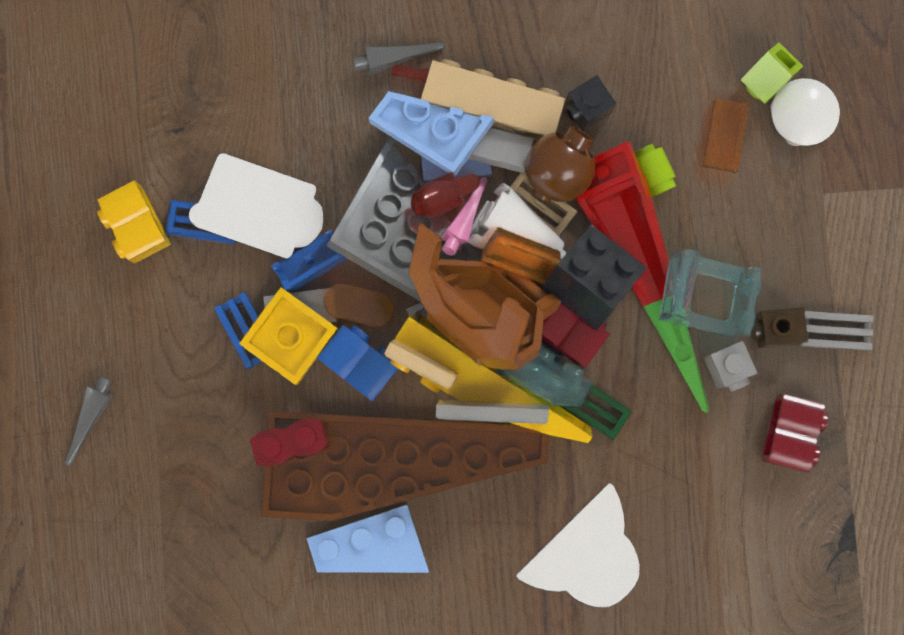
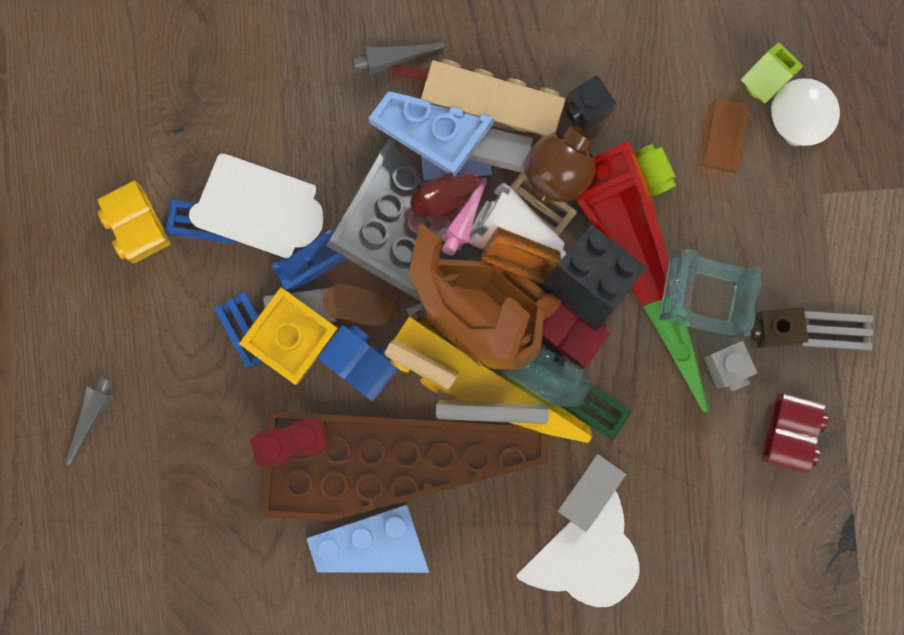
(591, 493): none -> light grey tile

